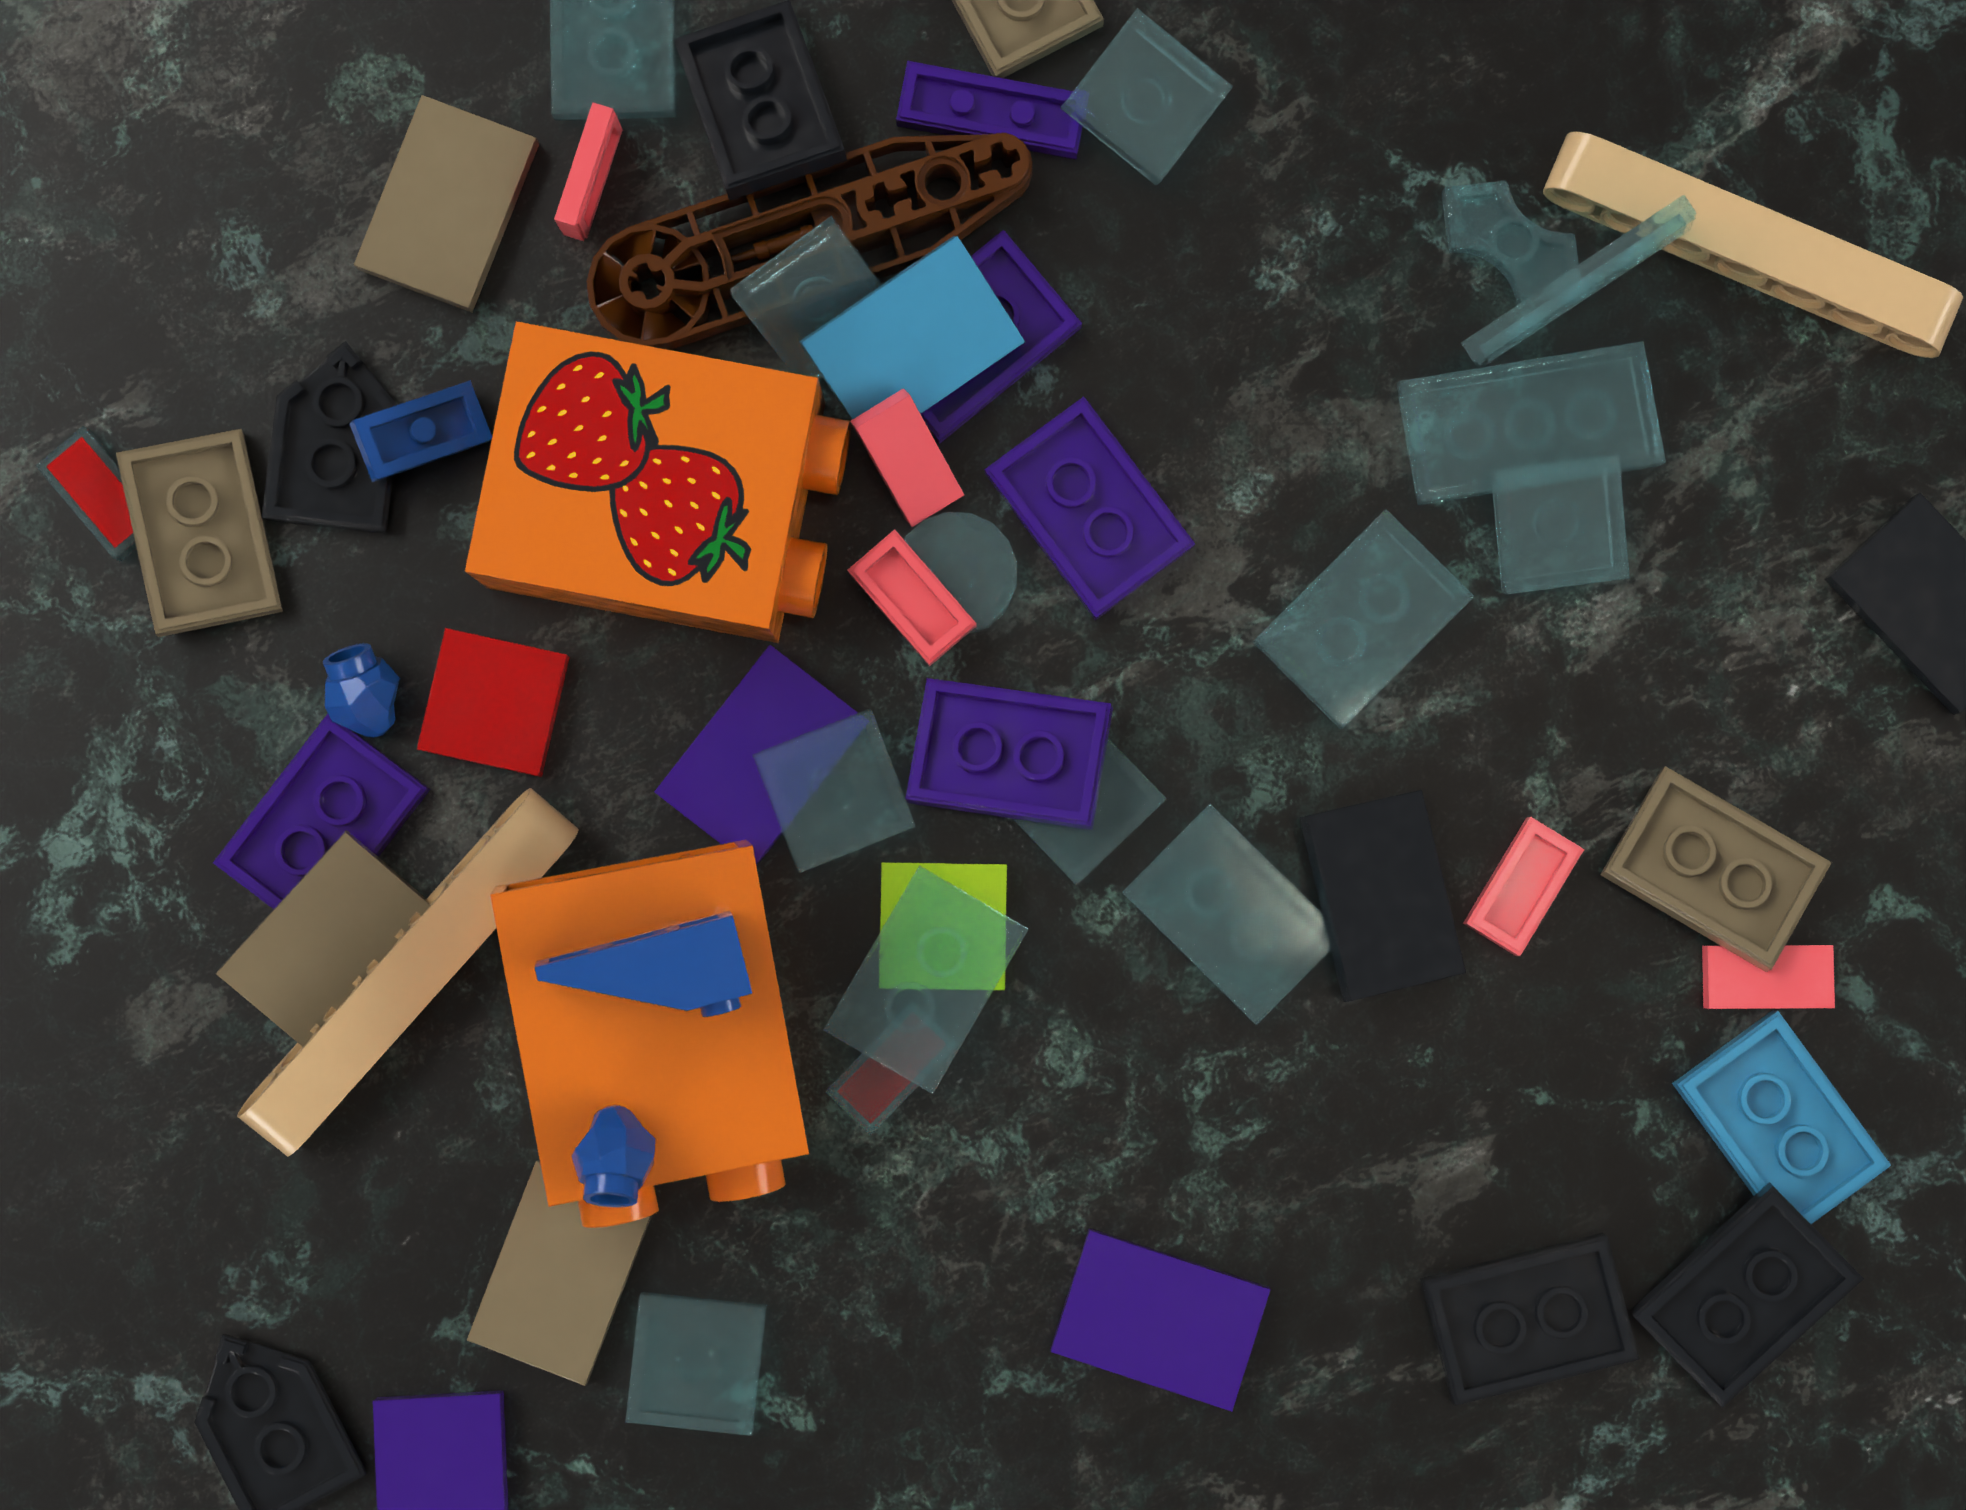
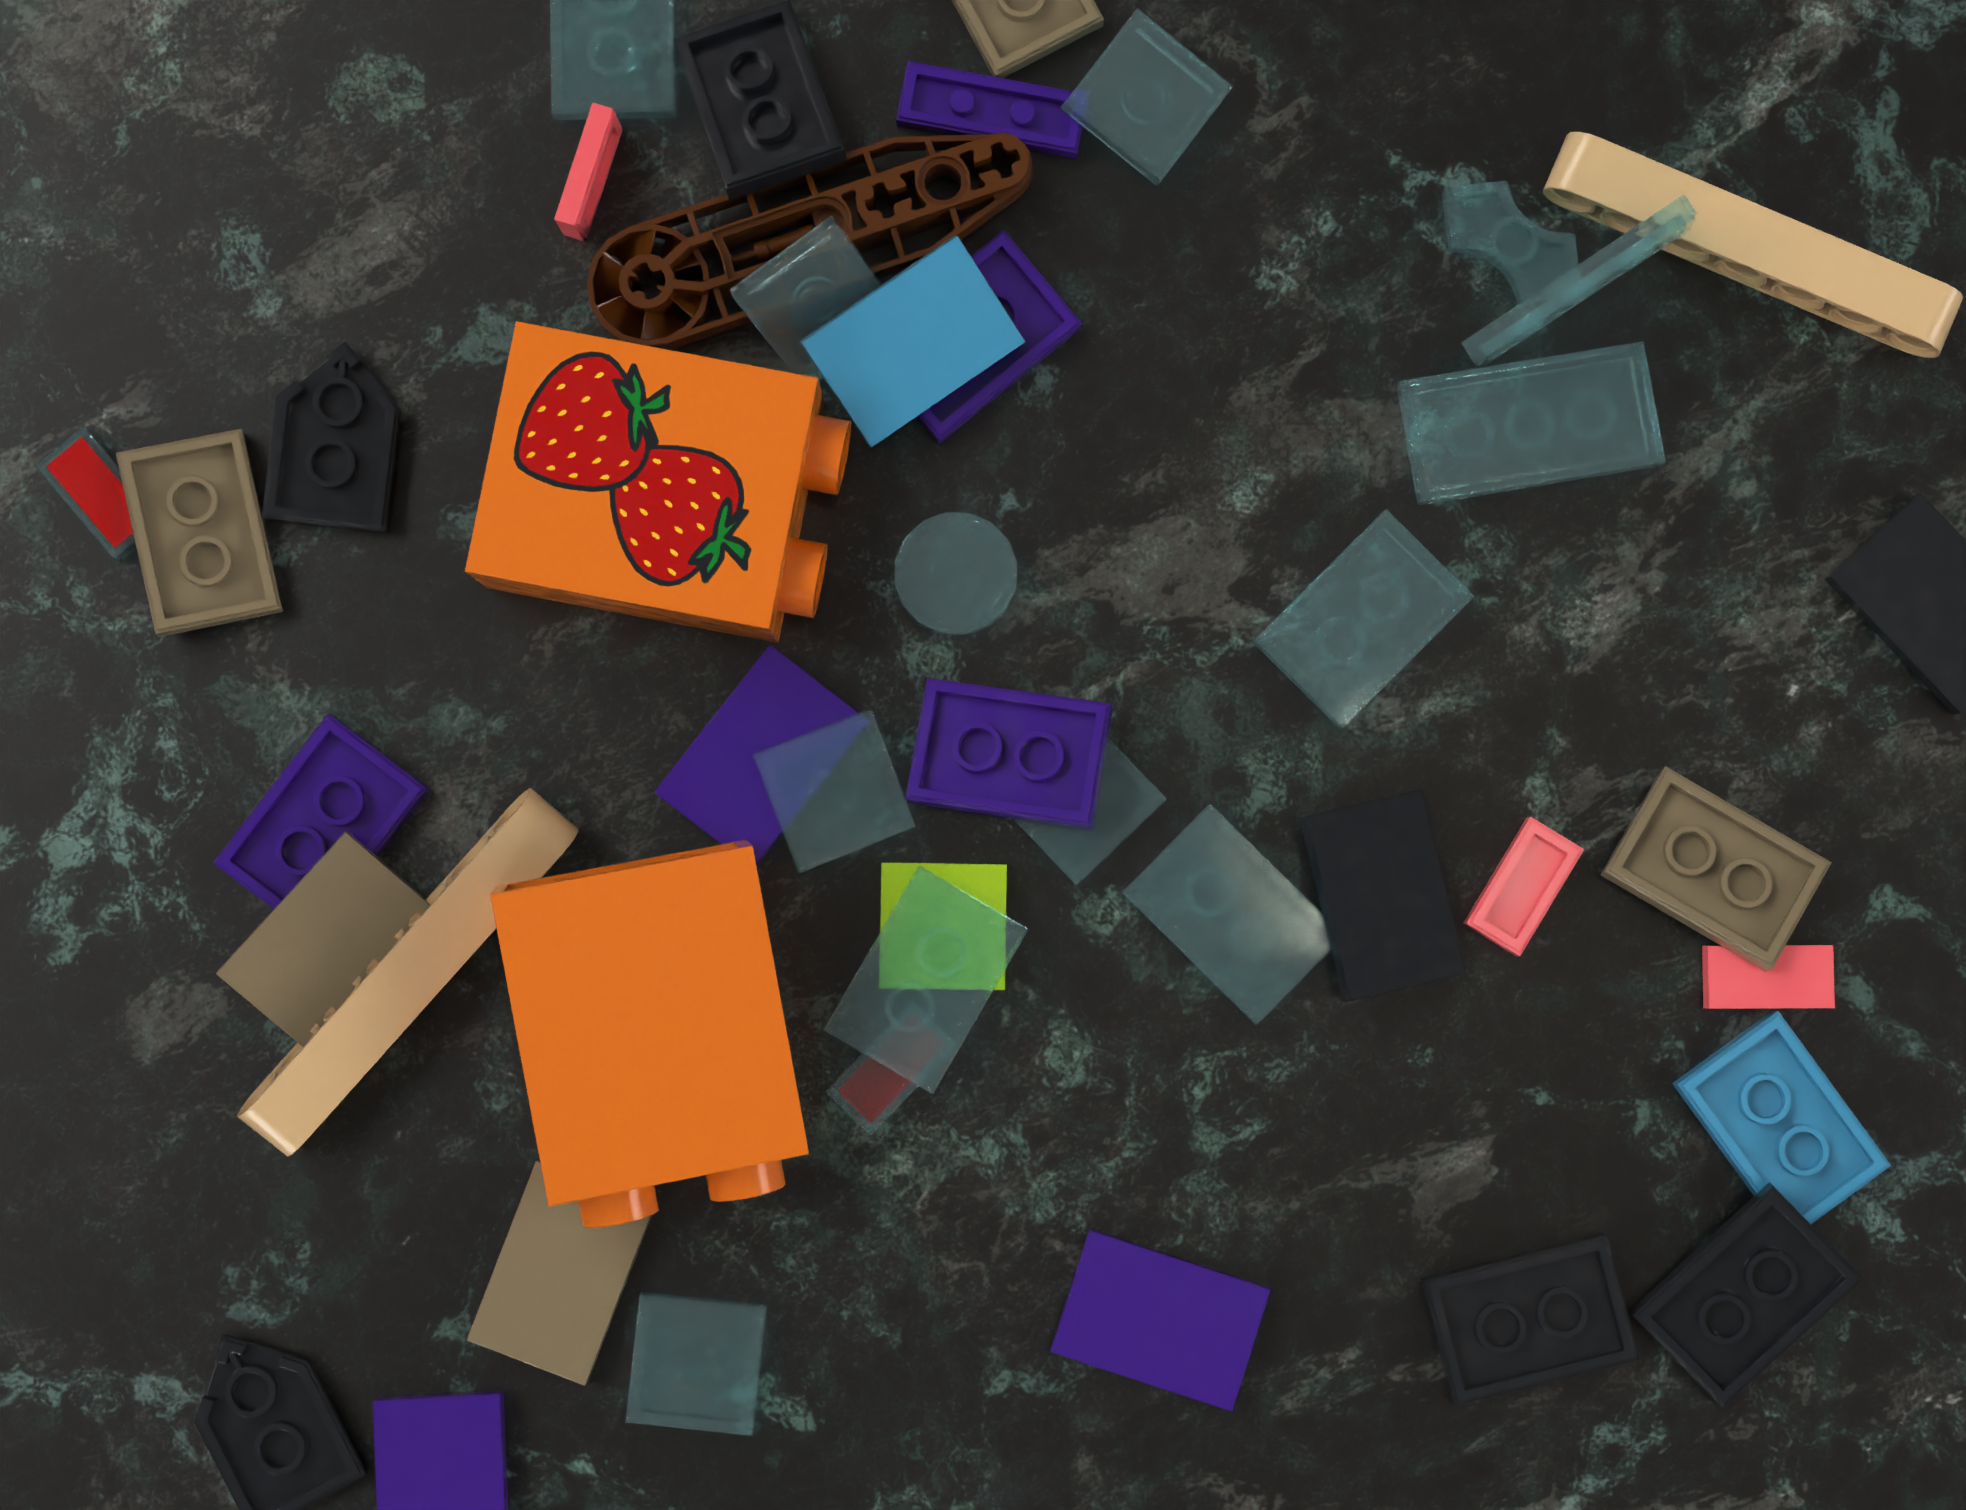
(360, 690): blue rock -> none
(421, 431): blue plate -> none
(446, 203): dark tan tile -> none
(493, 702): red tile -> none
(614, 1158): blue rock -> none
(669, 967): blue slope -> none
(907, 457): coral tile -> none
(912, 597): coral tile -> none
(1089, 508): dark purple tile -> none
(1560, 523): clear light blue tile -> none

